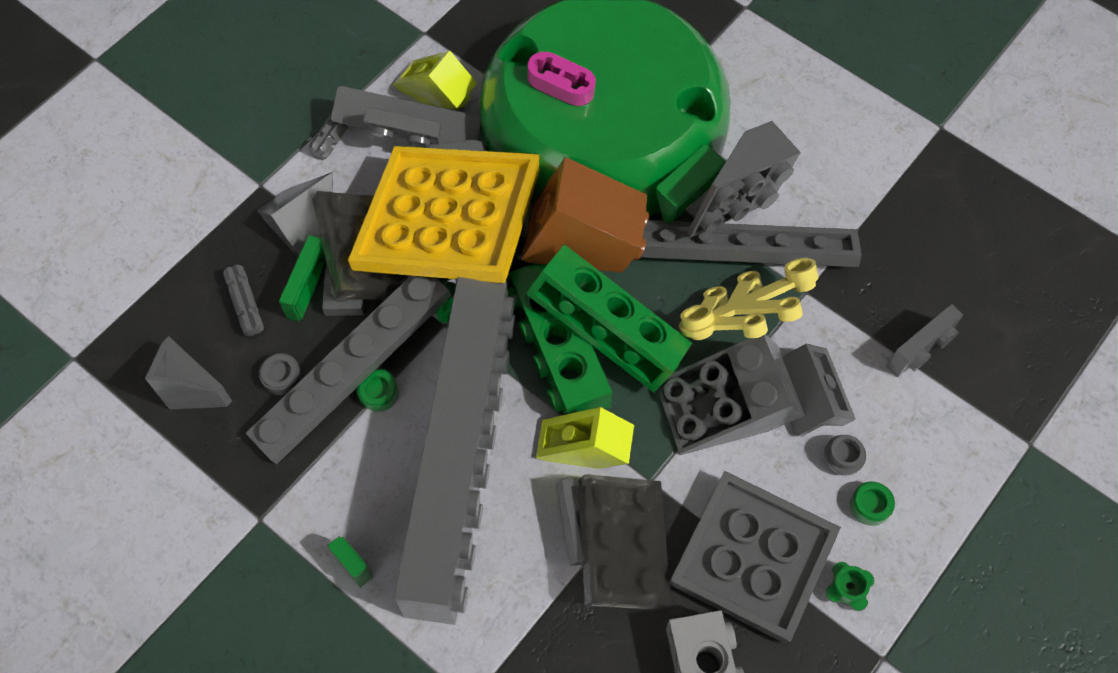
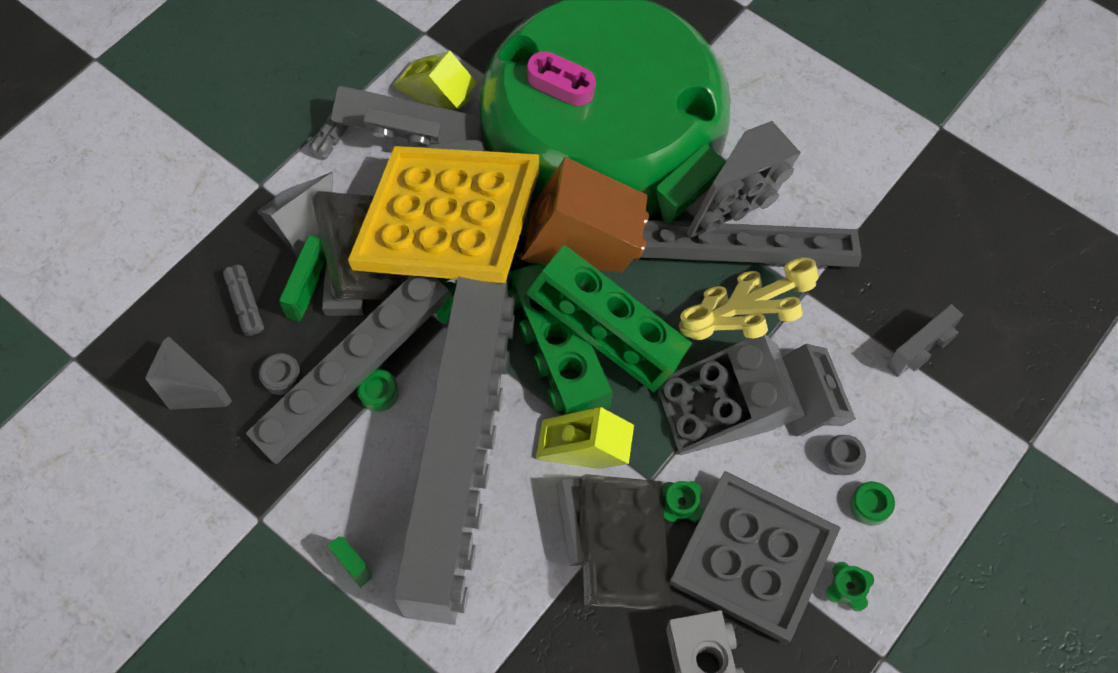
(690, 493): none -> green plate

